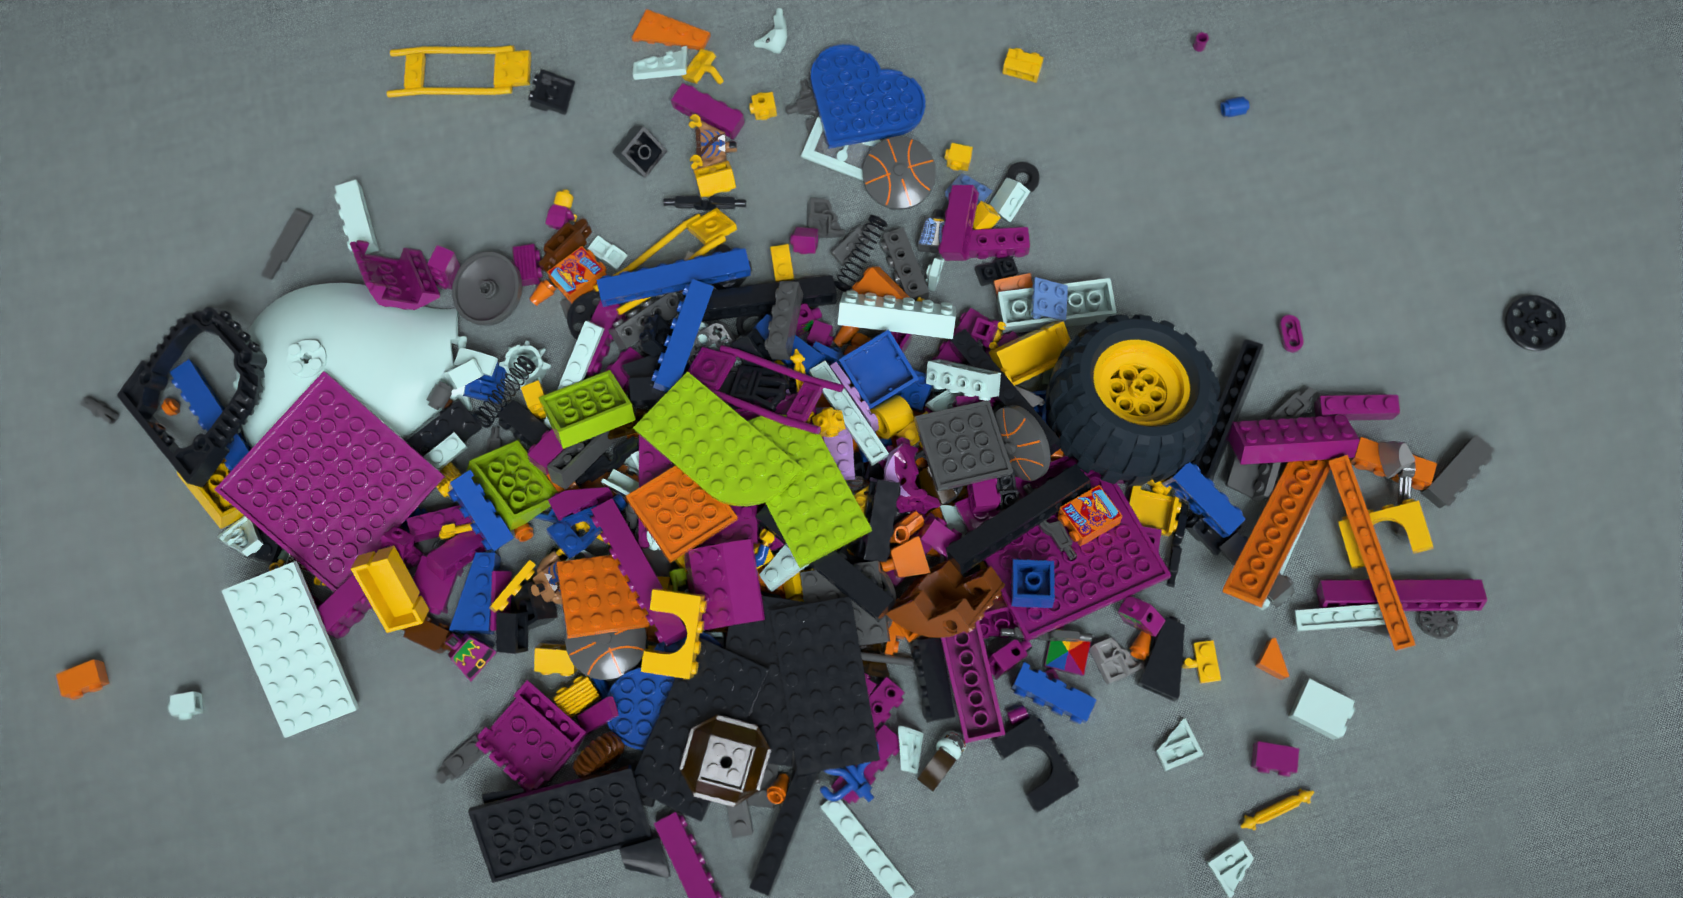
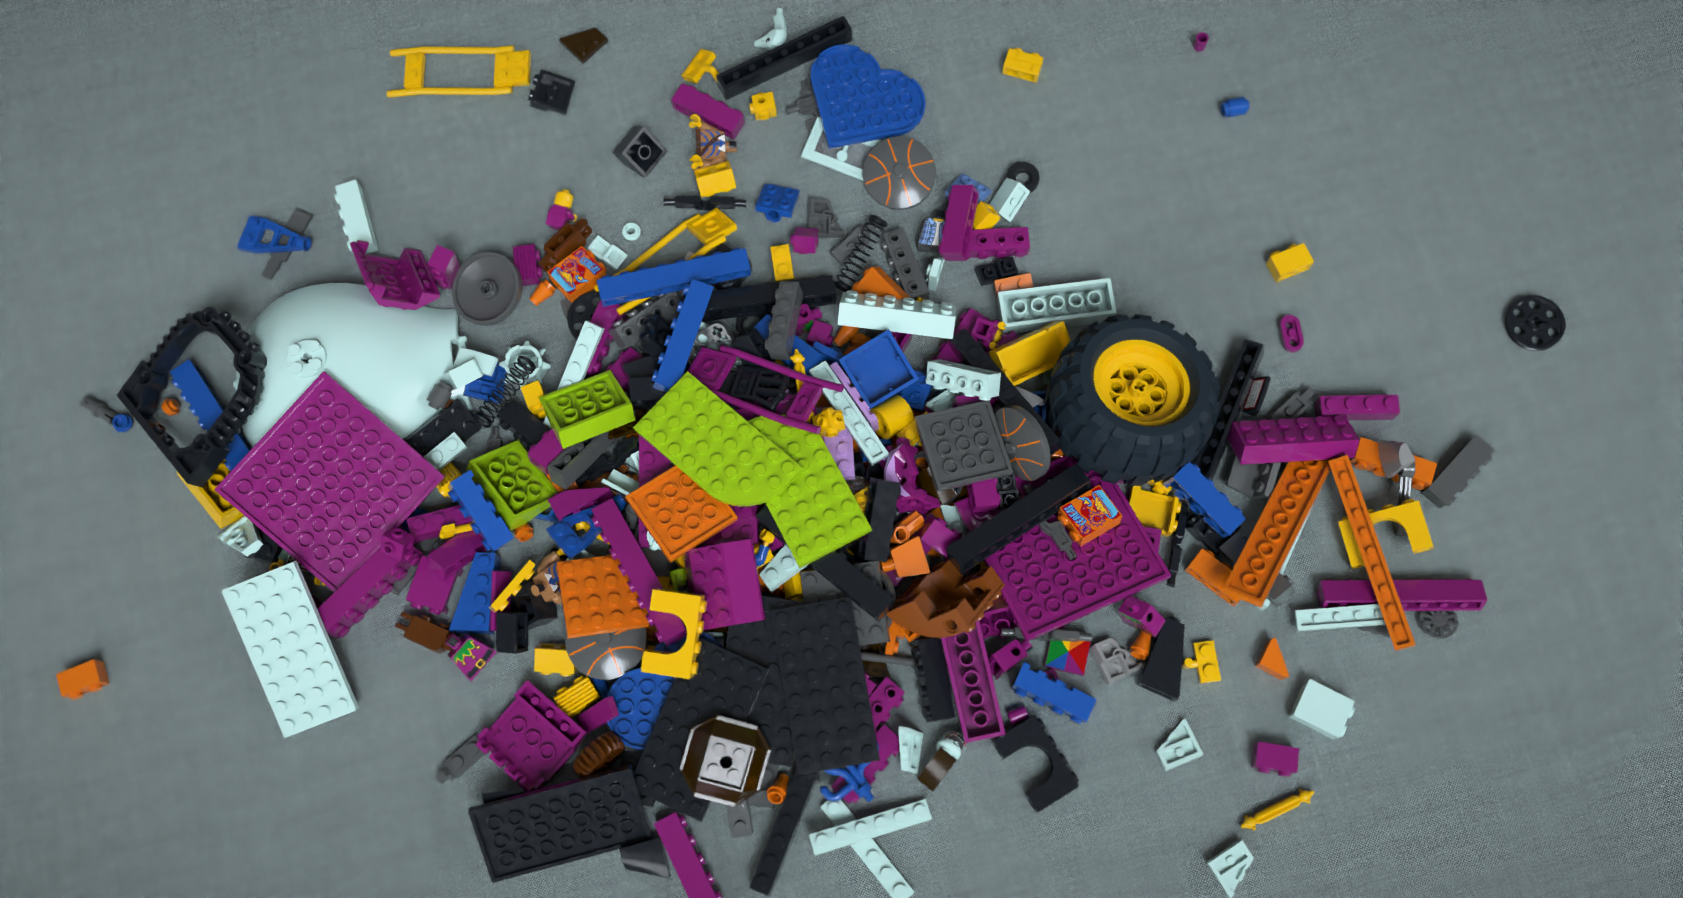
(122, 423): none -> blue plate
(185, 705): light aqua brick -> none
(255, 230): none -> blue plate
(390, 589): yellow piece -> none
(584, 44): none -> dark brown wing
(631, 227): none -> light aqua plate
(663, 29): orange wing -> none
(669, 65): light aqua wing -> none
(777, 202): none -> blue plate
(783, 58): none -> black brick
(869, 827): none -> light aqua plate
(958, 157): yellow brick -> none
(1032, 583): blue brick -> none
(1049, 299): medium blue hinge -> none
(1211, 574): none -> orange brick
(1256, 395): none -> slope
(1289, 262): none -> yellow brick

